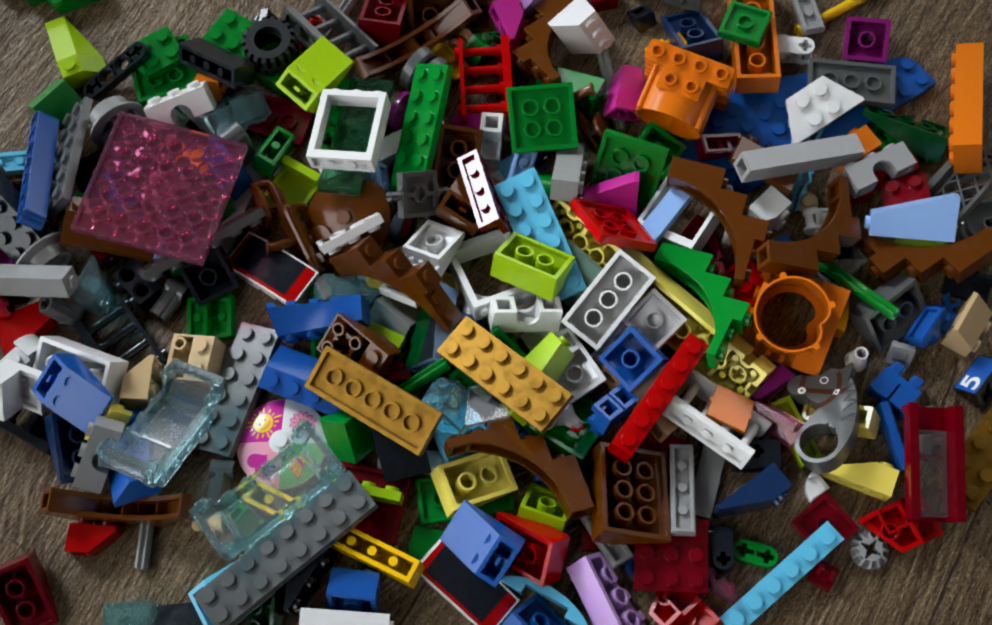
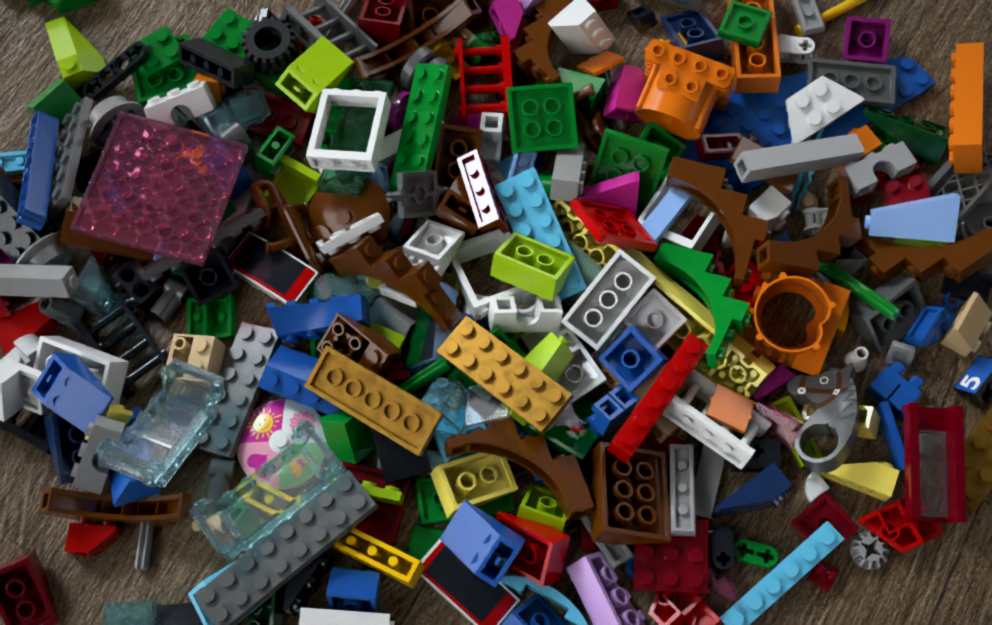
(142, 383): tan slope -> none
(600, 63): none -> orange piece

